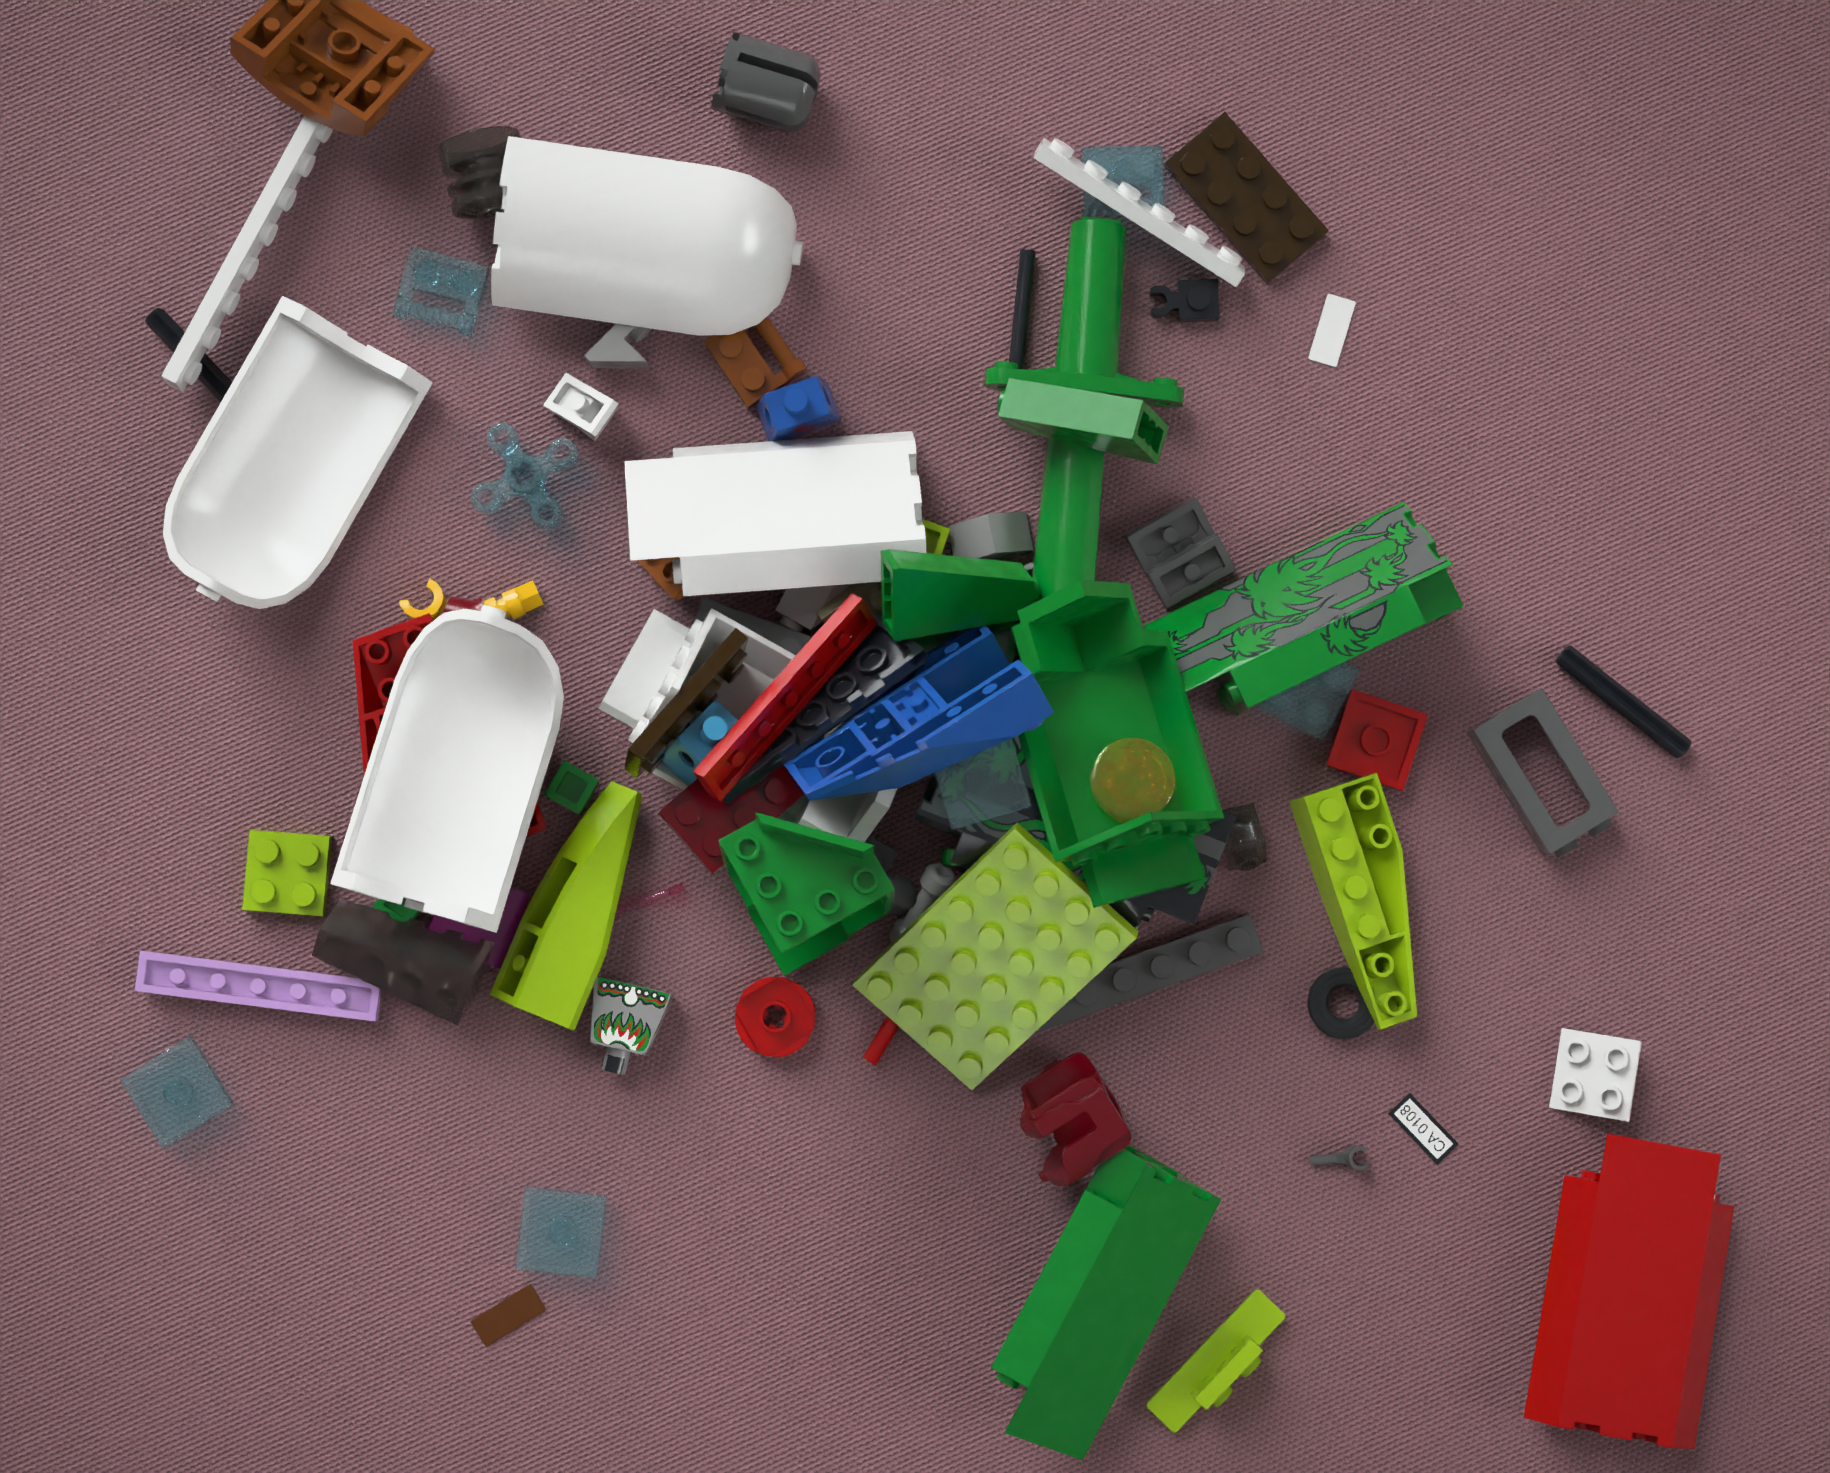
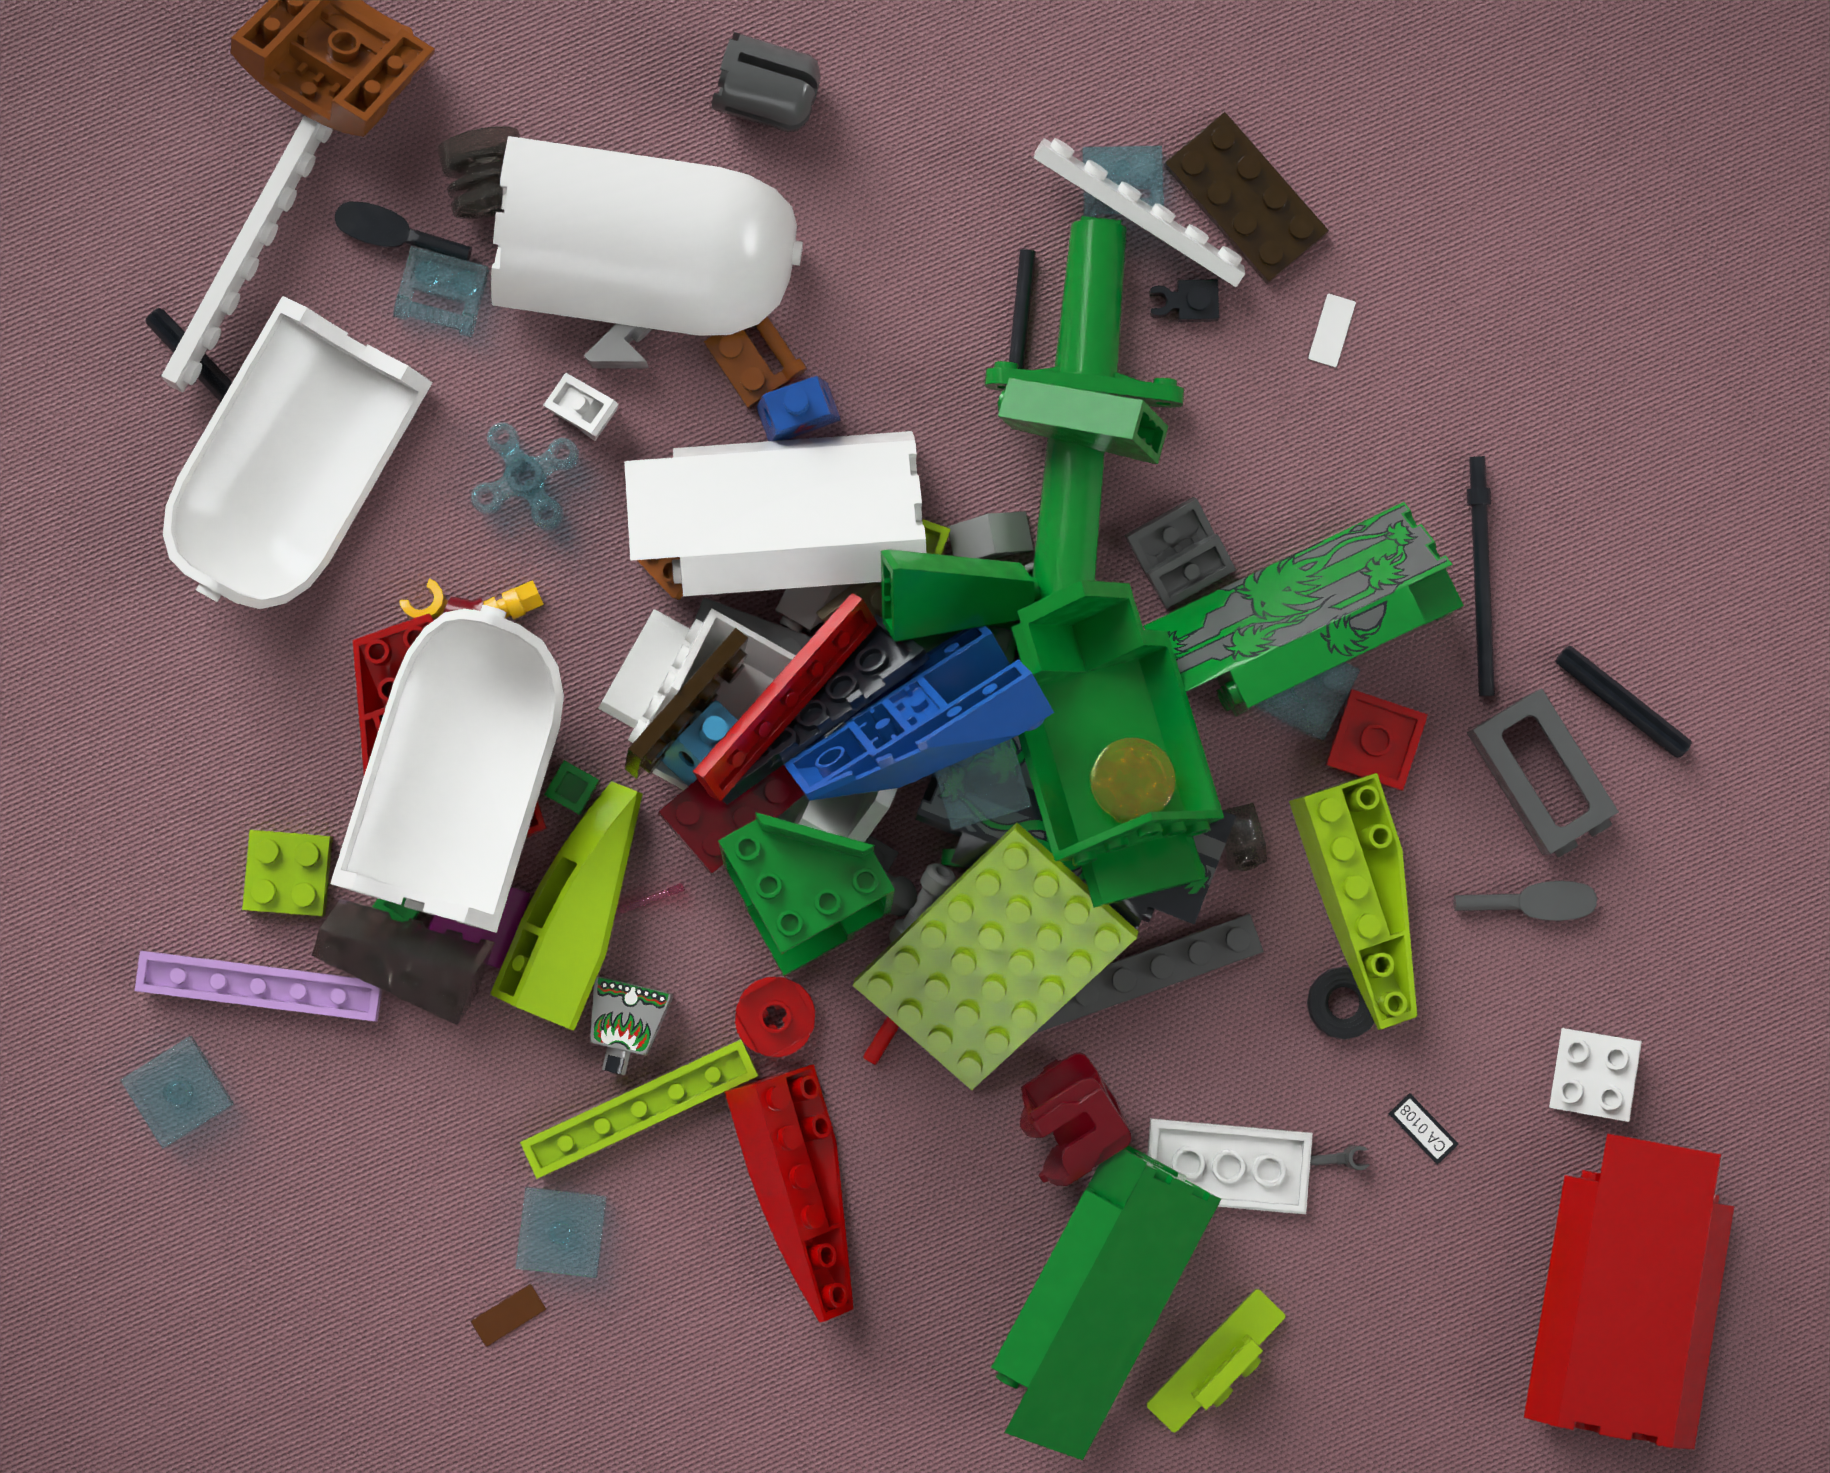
(388, 229): none -> black piece
(639, 1108): none -> lime plate
(797, 1181): none -> red wedge
(1238, 1163): none -> white tile
(1478, 498): none -> black bar
(1542, 901): none -> dark grey piece

